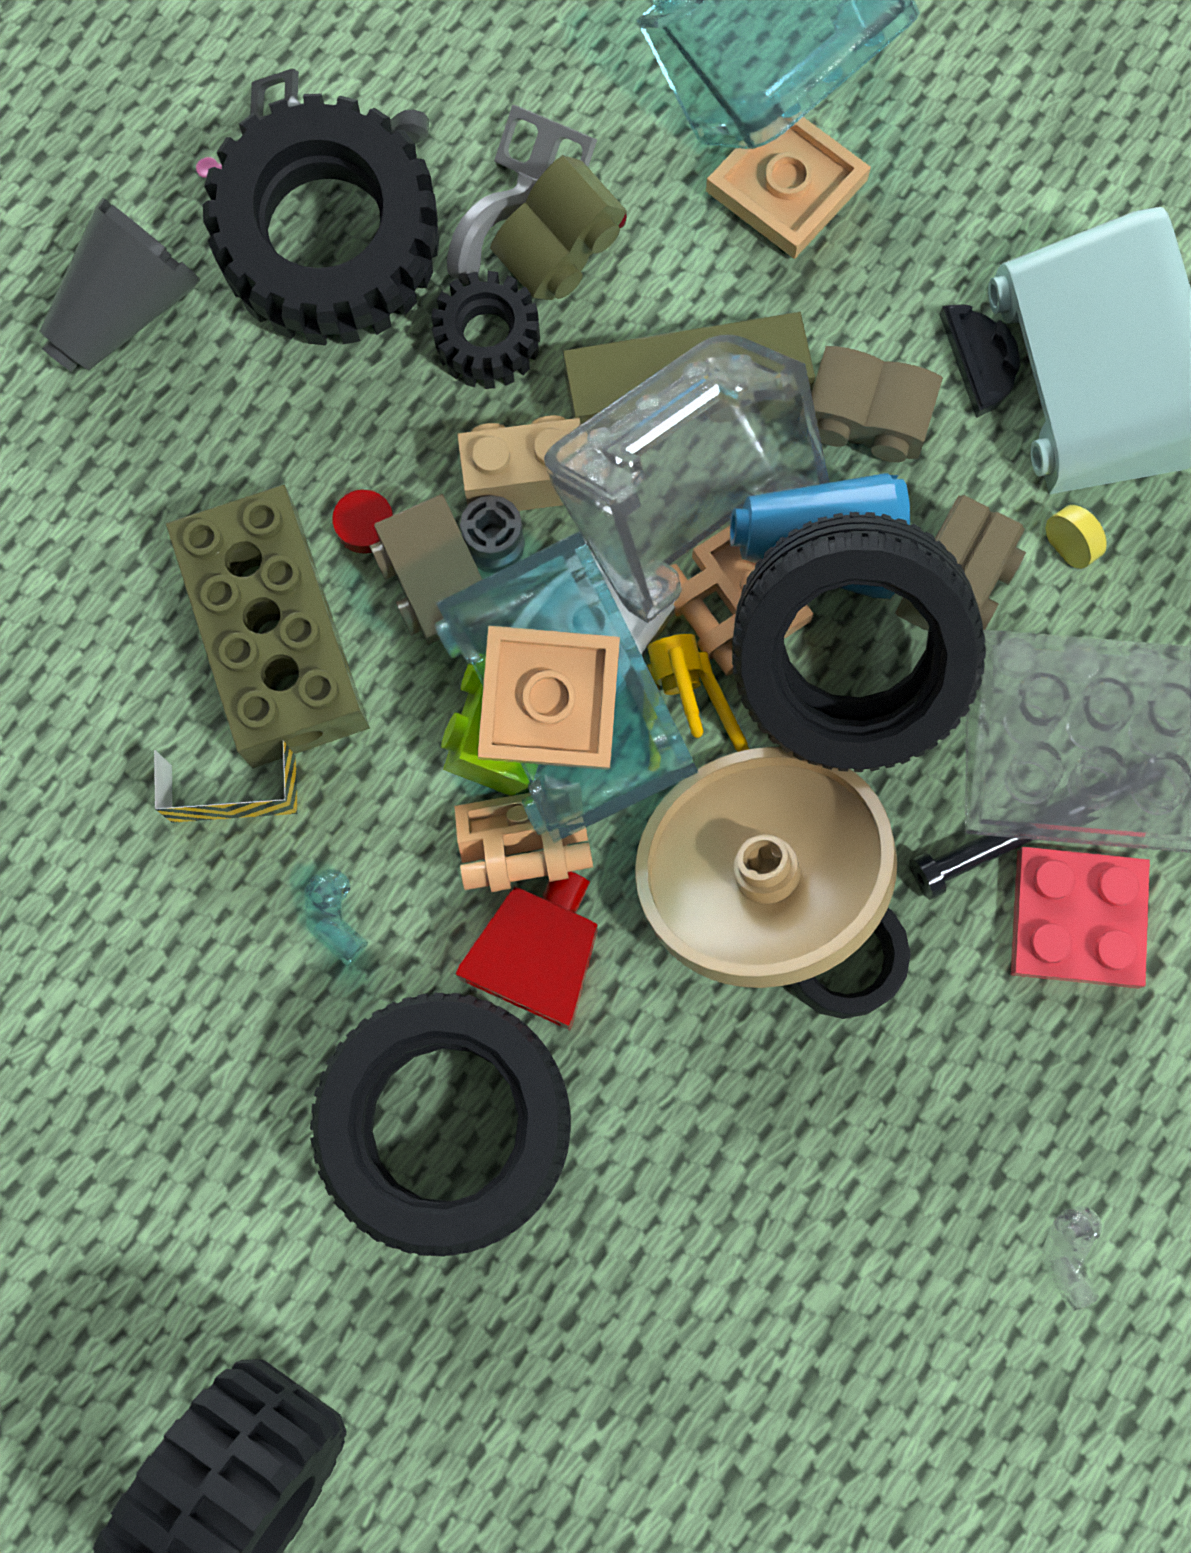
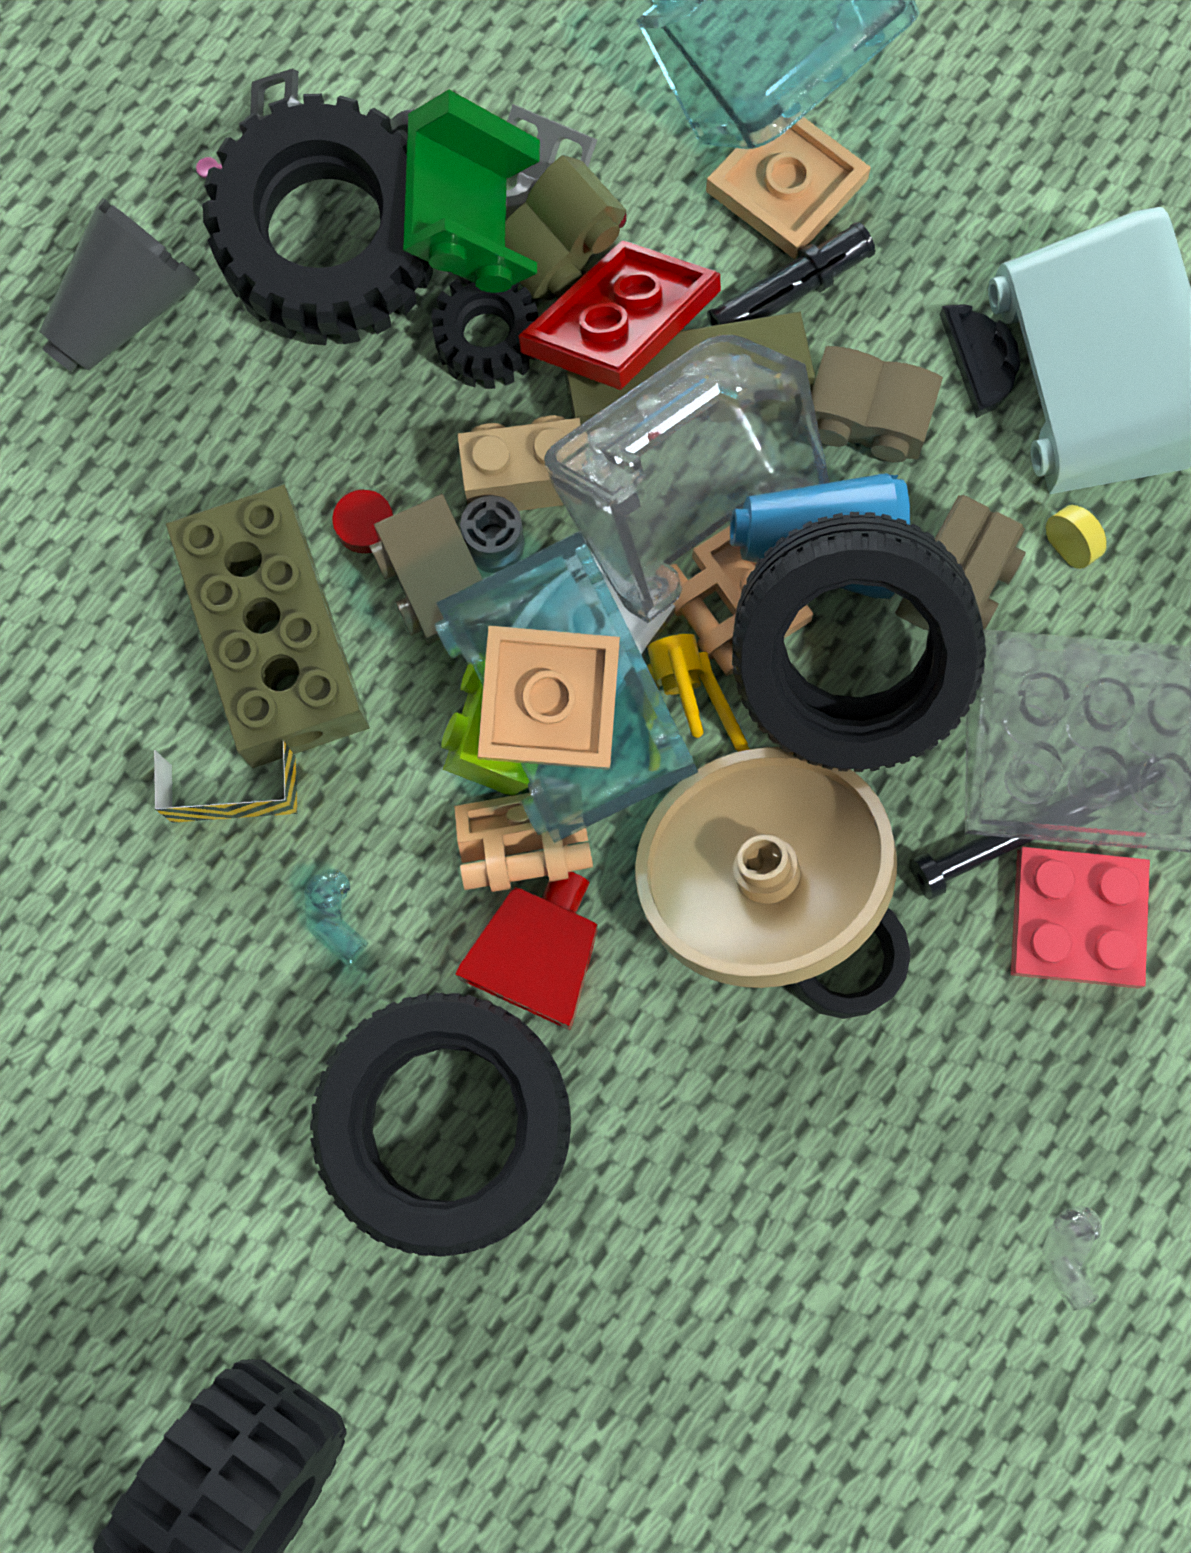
(459, 188): none -> green panel
(620, 314): none -> red tile
(811, 271): none -> black pin

